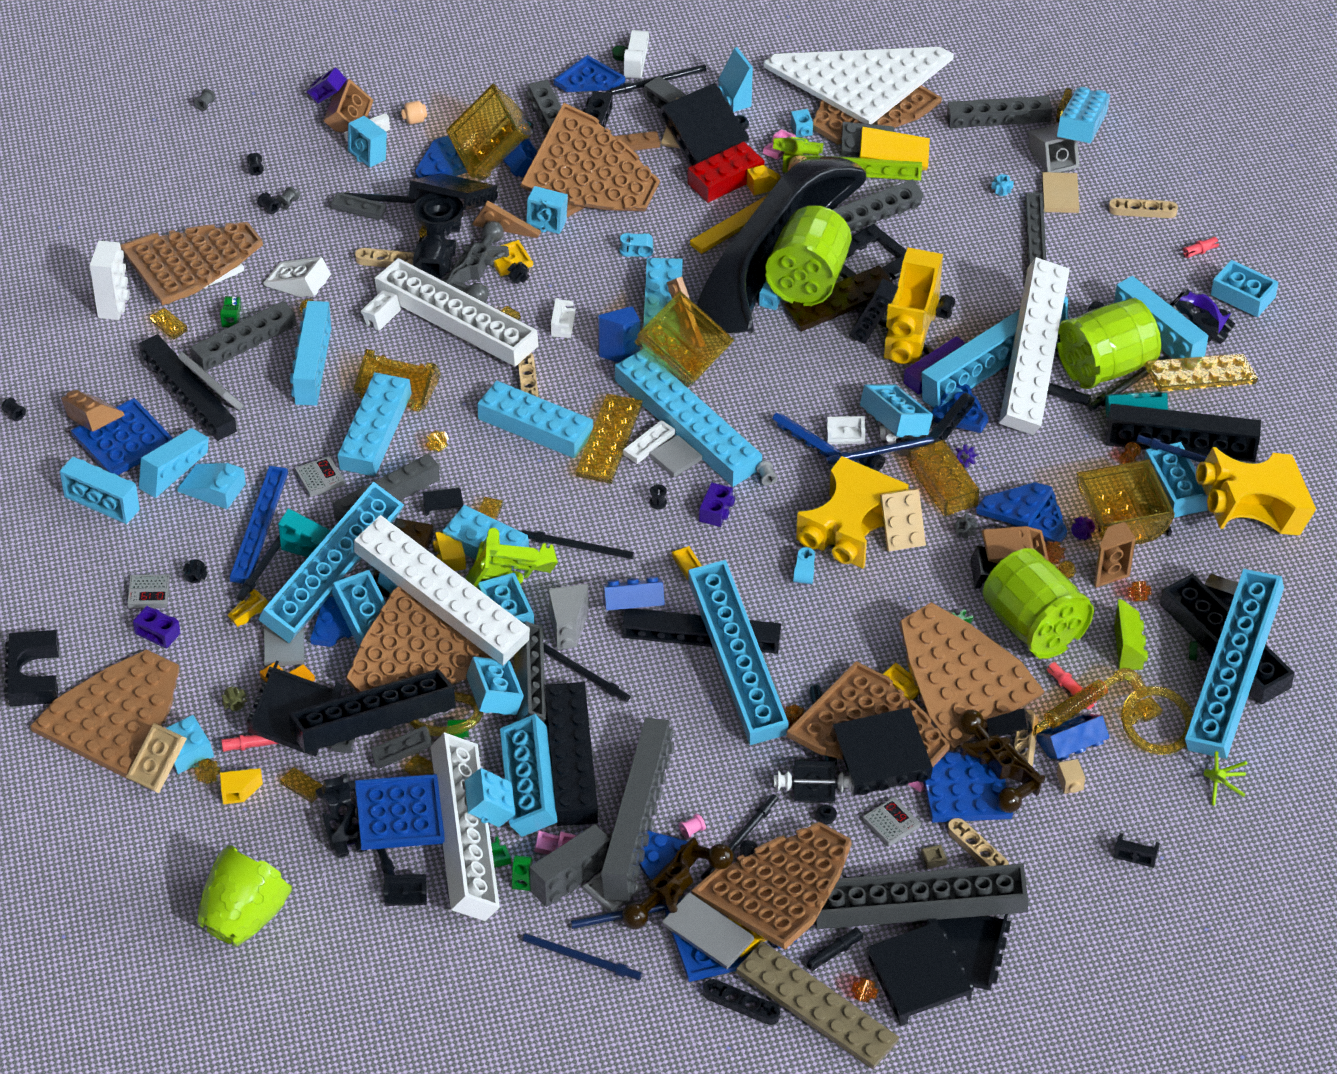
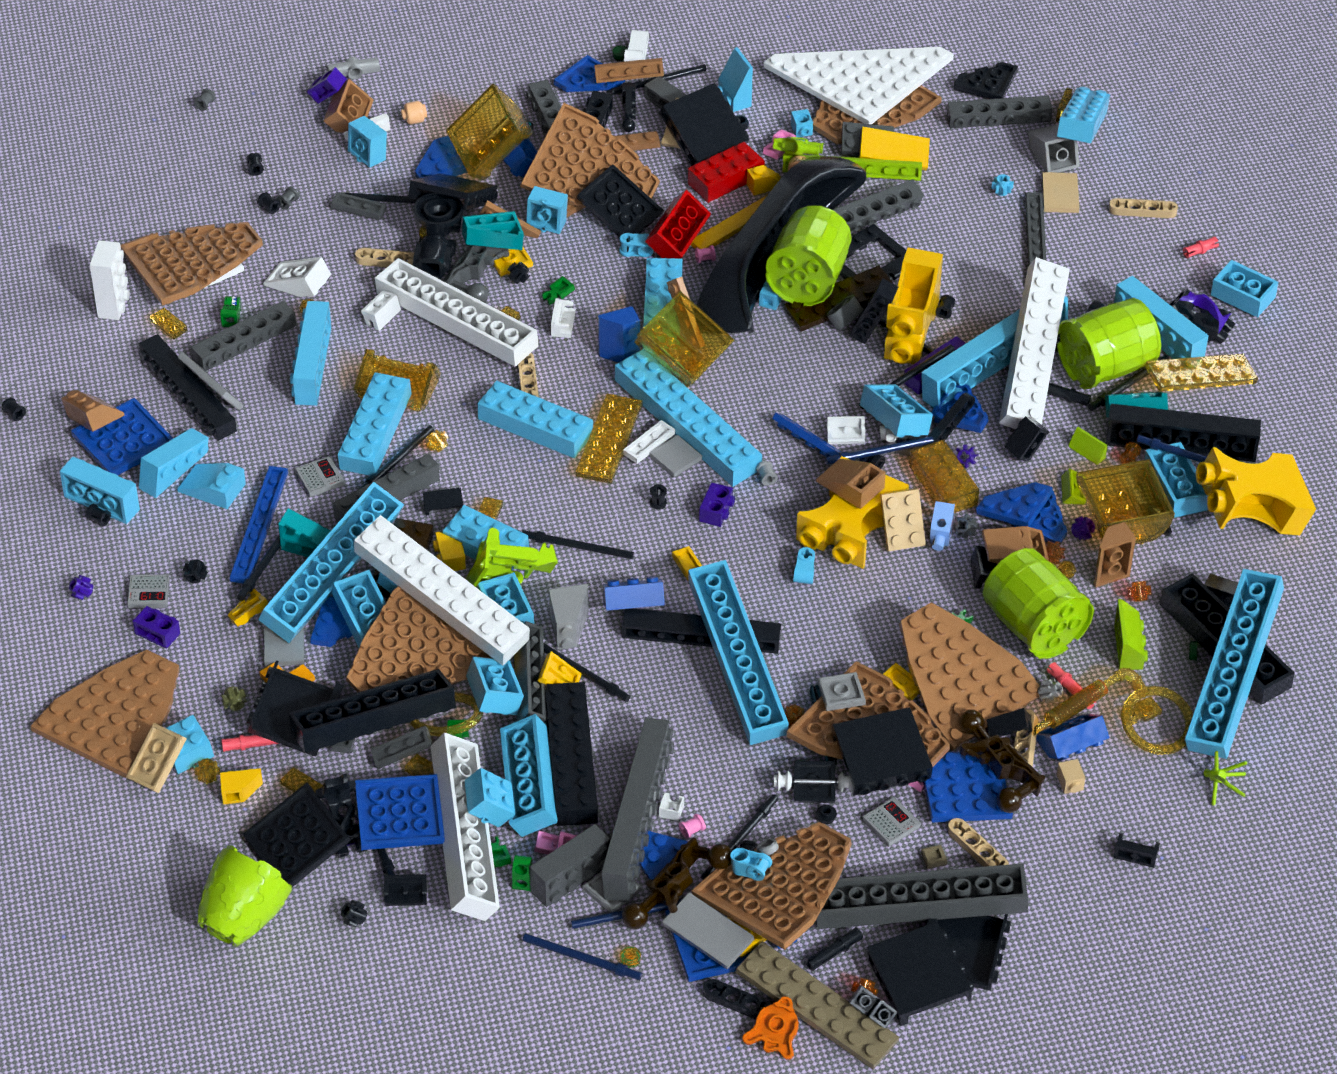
(21, 649): black arch -> none
(81, 587): none -> dark purple gear
(97, 514): none -> black bush
(297, 835): none -> black tile
(354, 913): none -> black gear
(355, 68): none -> light grey piece
(401, 455): none -> black bar
(493, 230): none -> teal wedge
(557, 671): none -> yellow wing
(560, 289): none -> green plate
(619, 203): none -> black plate
(629, 70): none -> medium nougat plate
(629, 99): none -> black plate
(630, 956): none -> clear yellow tile
(667, 803): none -> white piece
(678, 226): none -> red brick
(705, 254): none -> bright pink bush
(748, 863): none -> medium azure piece
(768, 846): none -> light grey tile
(776, 1027): none -> orange tile
(841, 691): none -> light grey tile
(844, 312): none -> dark grey beam
(853, 481): none -> medium nougat slope
(872, 1006): none -> black slope
(924, 365): none -> black bar
(941, 530): none -> light blue torso
(986, 81): none -> black plate
(1026, 438): none -> black brick
(1050, 691): none -> light grey gear
(1070, 490): none -> lime slope
(1088, 446): none -> lime slope

